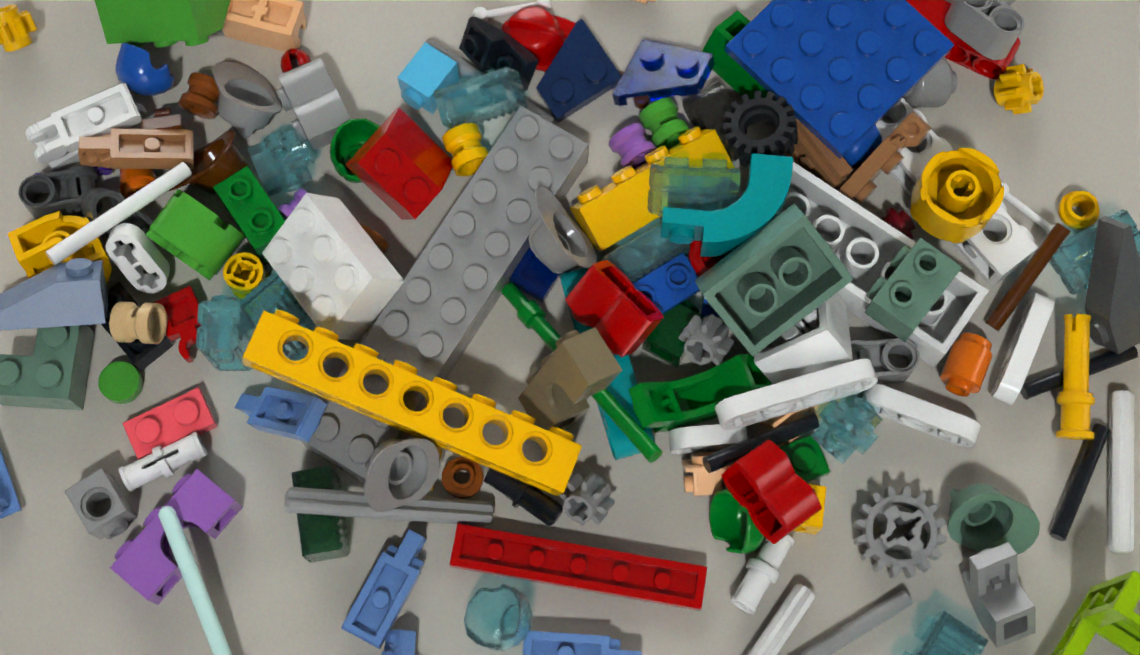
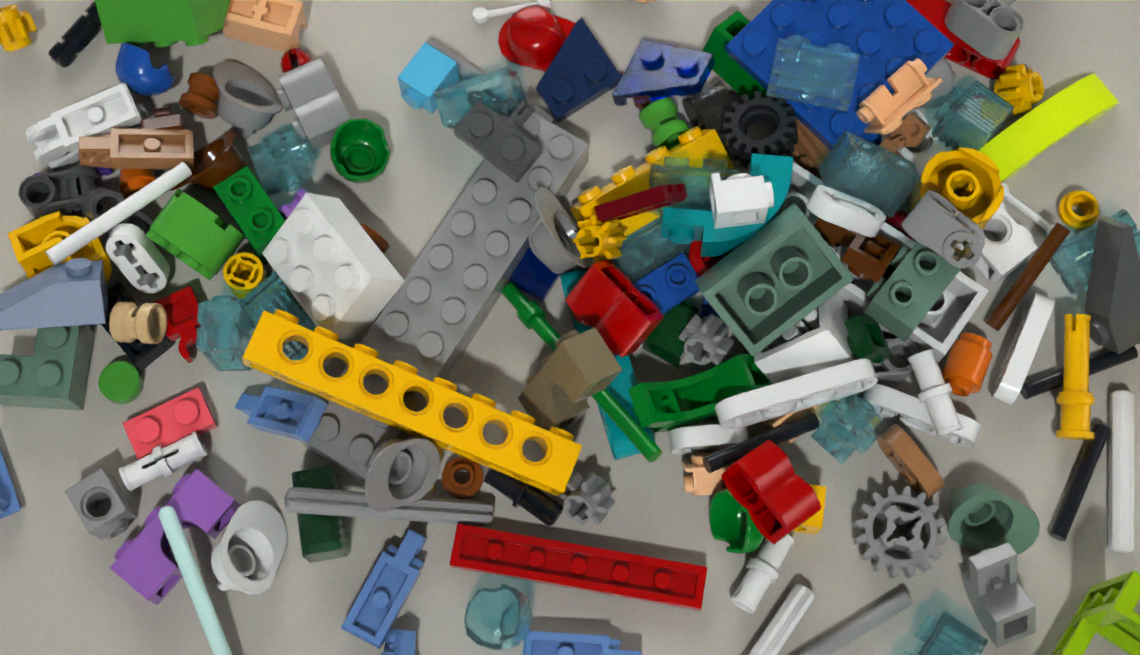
(76, 37): none -> black axle
(250, 549): none -> white piece
(402, 166): red slope -> none
(466, 148): yellow wheel -> none
(494, 49): black slope -> none
(500, 138): none -> dark grey plate
(599, 239): none -> yellow gear
(631, 145): medium lavender wheel -> none
(641, 202): none -> dark red tile
(739, 200): none -> white brick
(807, 459): green plate -> none
(813, 73): none -> clear light blue brick
(846, 211): none -> white beam
(865, 255): none -> reddish brown plate
(867, 339): none -> dark green plate
(869, 173): none -> clear light blue brick
(910, 461): none -> medium nougat beam
(911, 91): none -> light nougat hinge
(935, 393): none -> white pin
(940, 226): none -> light grey piece
(970, 117): none -> clear light blue brick
(1049, 124): none -> neon yellow slope

